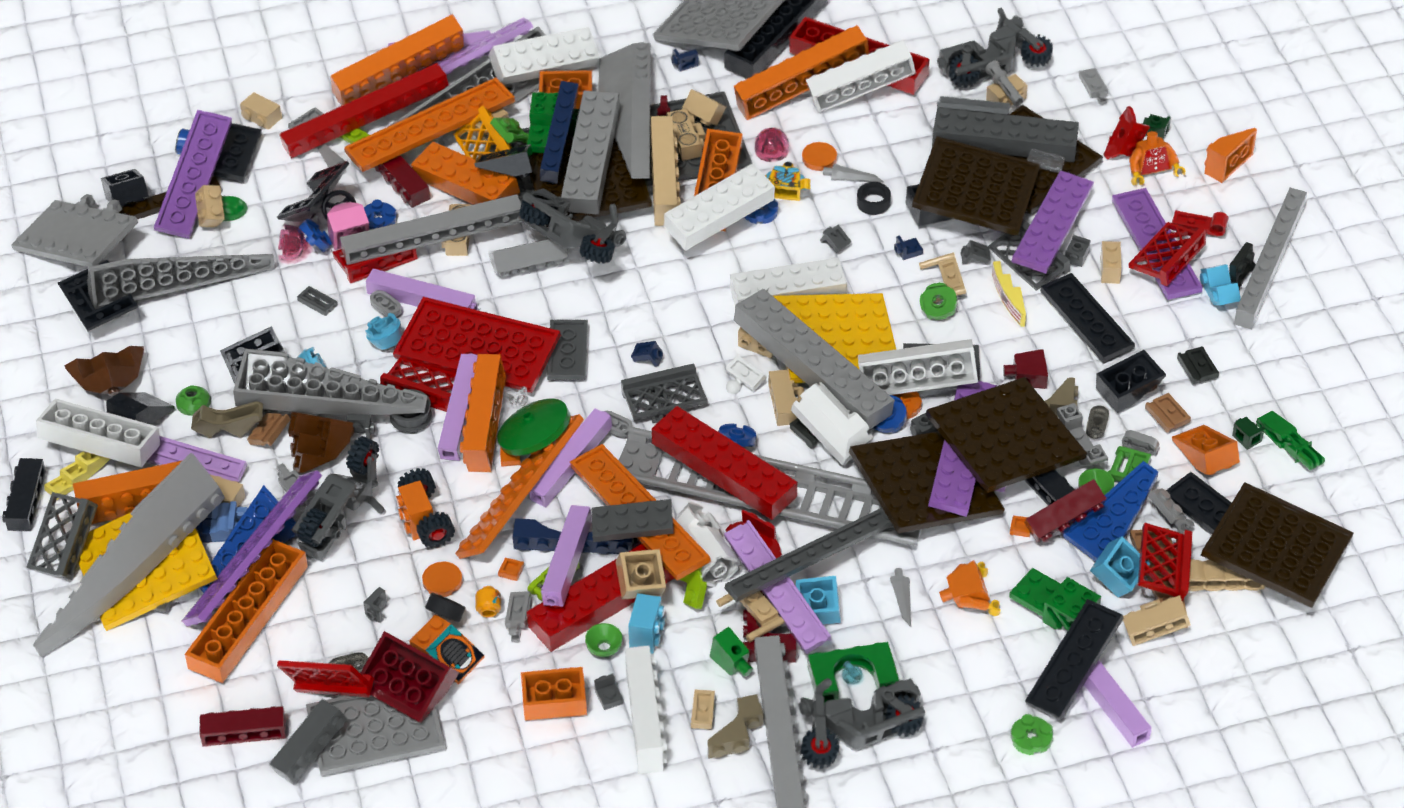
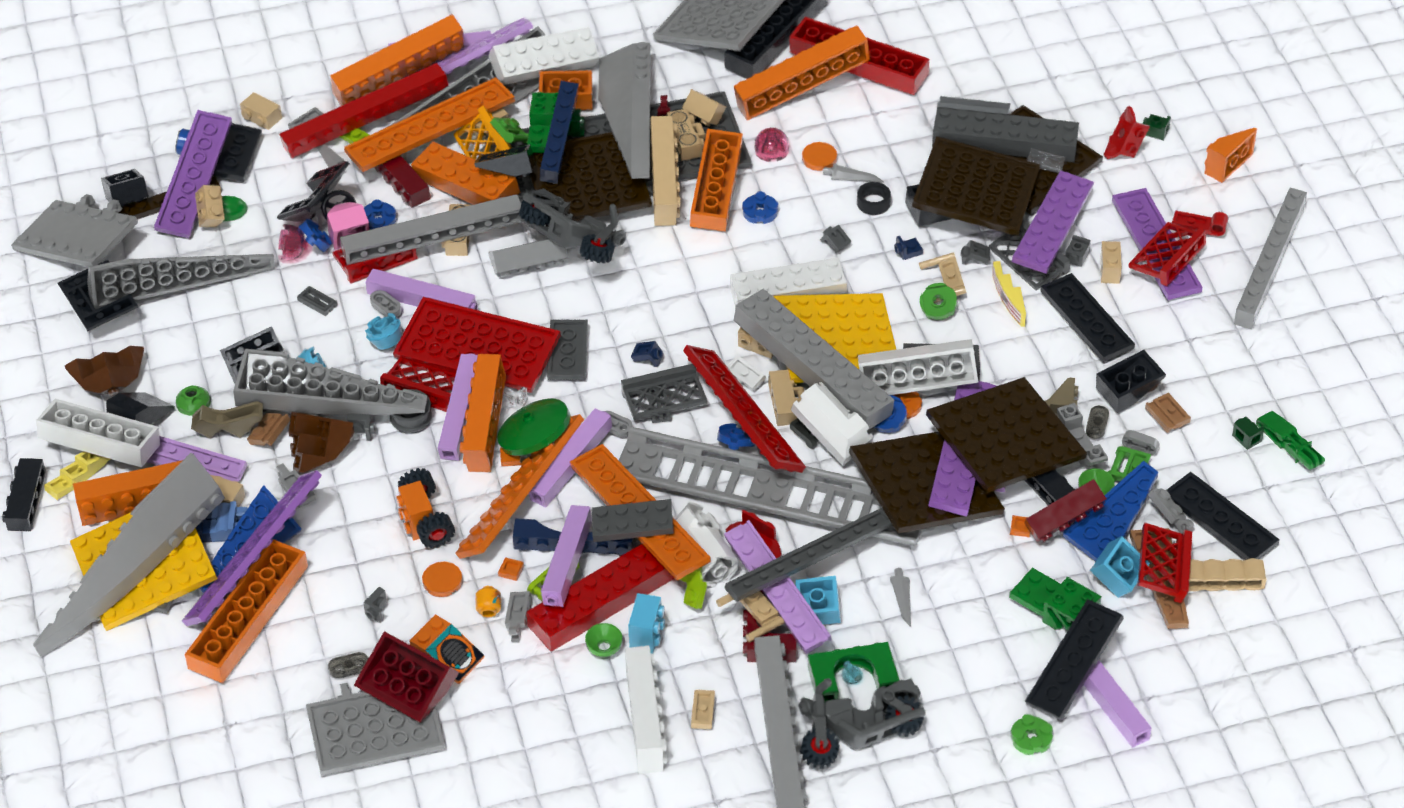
(74, 539): dark grey fence -> none
(242, 726): dark red brick -> none
(308, 741): dark grey brick -> none
(321, 520): dark grey piece -> none
(327, 678): red fence -> none
(445, 607): black tyre -> none
(553, 693): orange brick -> none
(591, 151): light grey brick -> none
(607, 691): dark grey bracket -> none
(640, 573): tan brick -> none
(685, 60): dark blue bracket -> none
(719, 206): white brick -> none
(724, 462): red brick -> none
(730, 653): green torso -> none
(734, 736): dark tan arch -> none
(744, 409): none -> red plate
(788, 181): torso -> none
(861, 76): white brick -> none
(922, 425): dark grey brick -> none
(969, 588): orange torso -> none
(970, 58): dark grey piece -> none
(996, 93): tan brick -> none
(1000, 77): light grey pin -> none
(1031, 366): dark red torso -> none
(1094, 85): light grey plate -> none
(1152, 157): torso -> none
(1156, 620): tan piece -> none
(1198, 365): pearl dark grey plate -> none
(1207, 449): orange slope -> none
(1219, 286): medium azure brick -> none
(1242, 264): pearl dark grey plate -> none
(1277, 544): dark brown plate -> none

